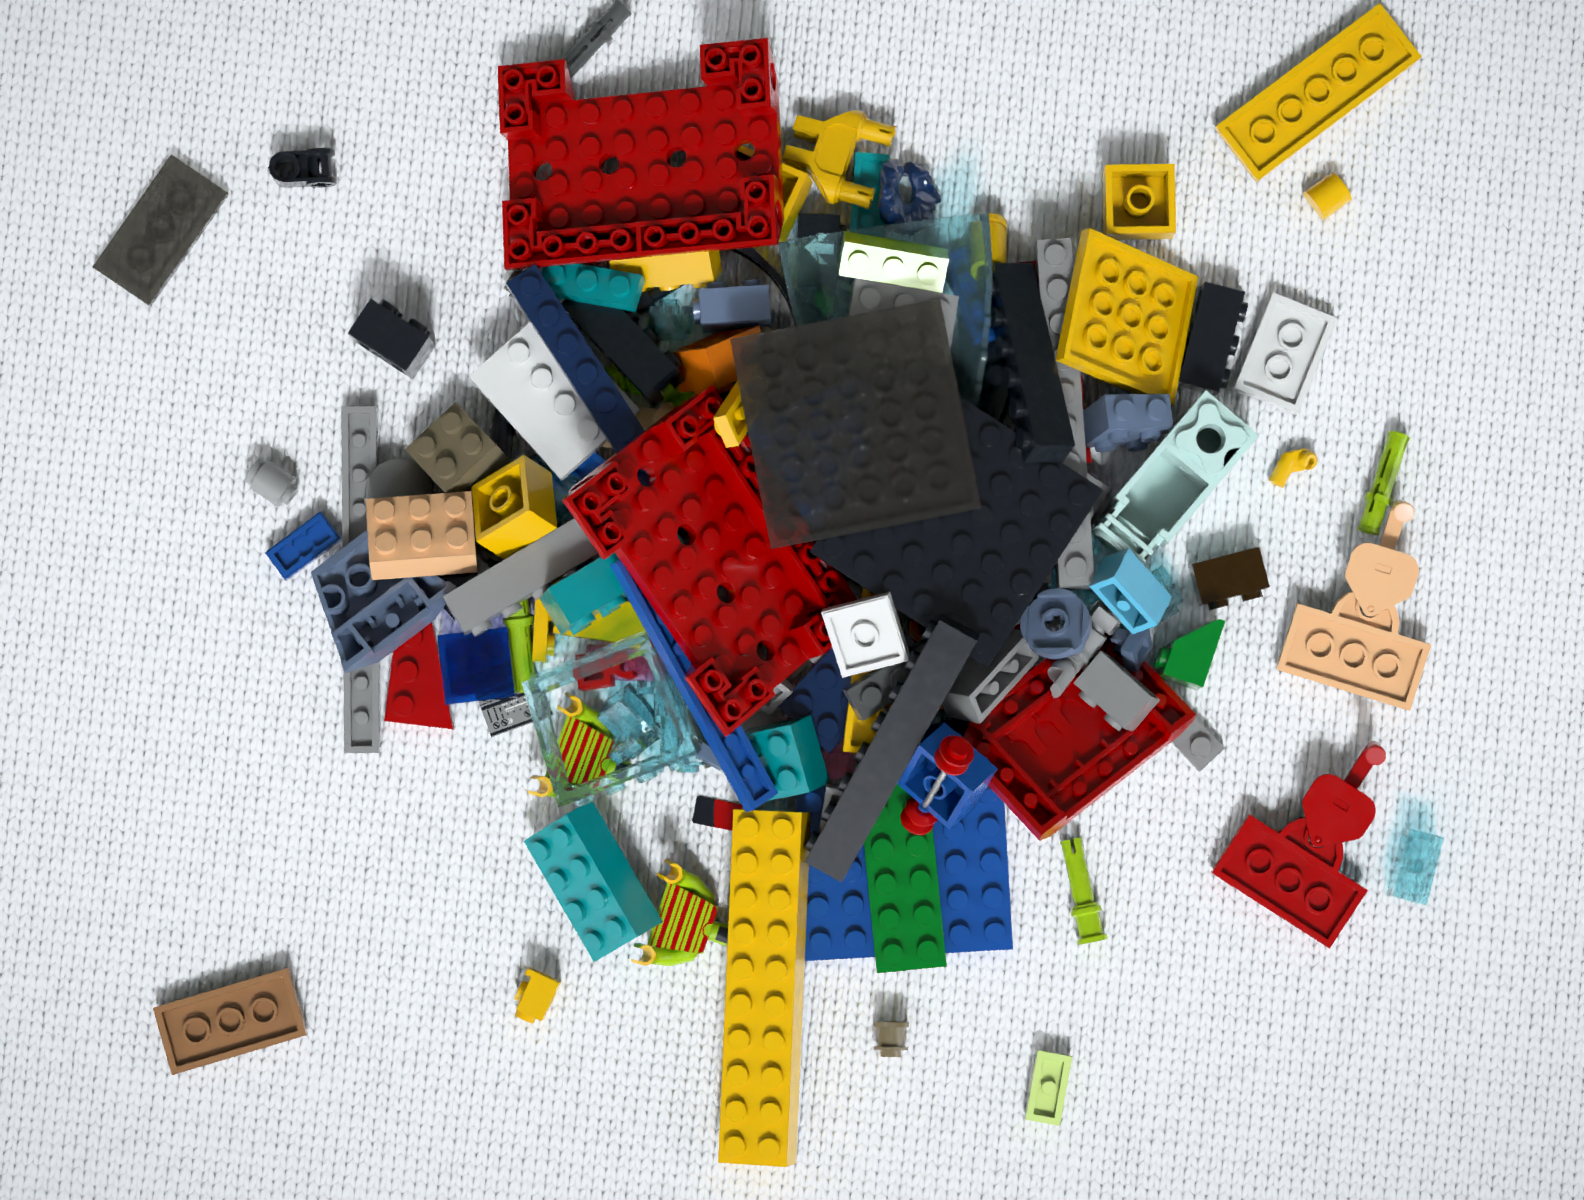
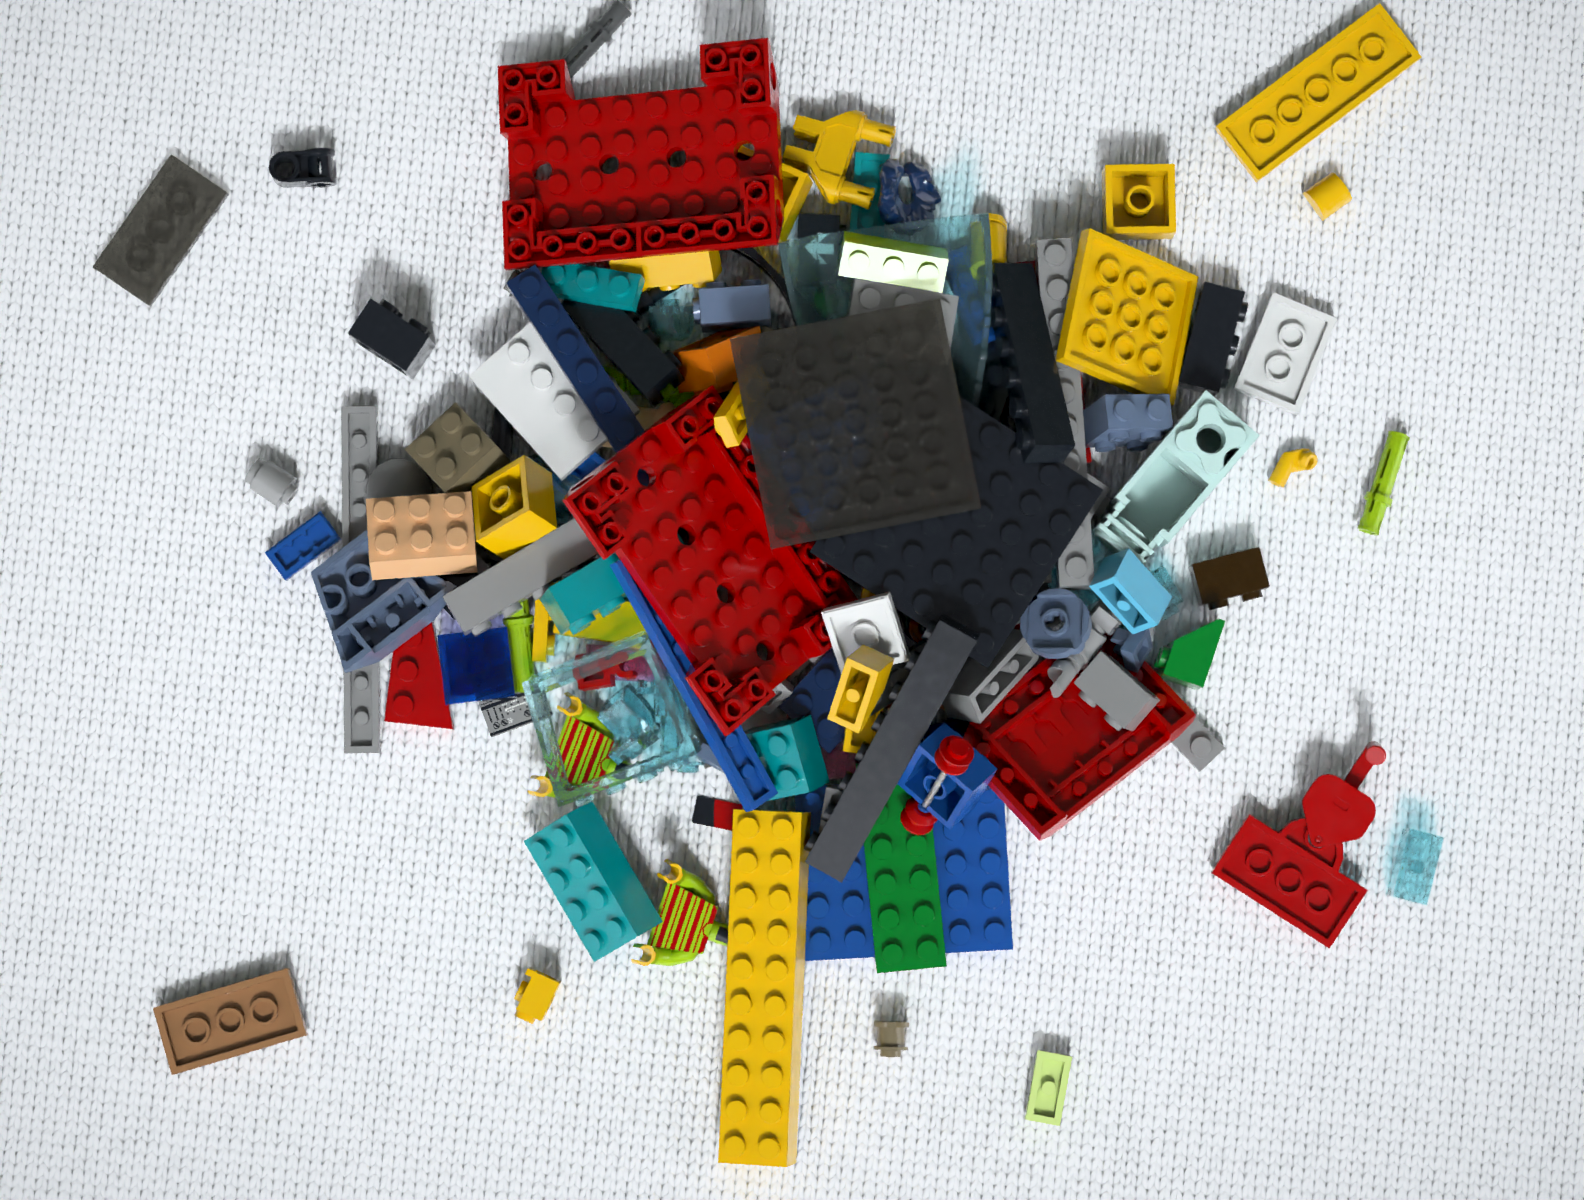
(860, 687): none -> yellow slope
(1085, 909): lime pin -> none
(1358, 650): light nougat plate -> none

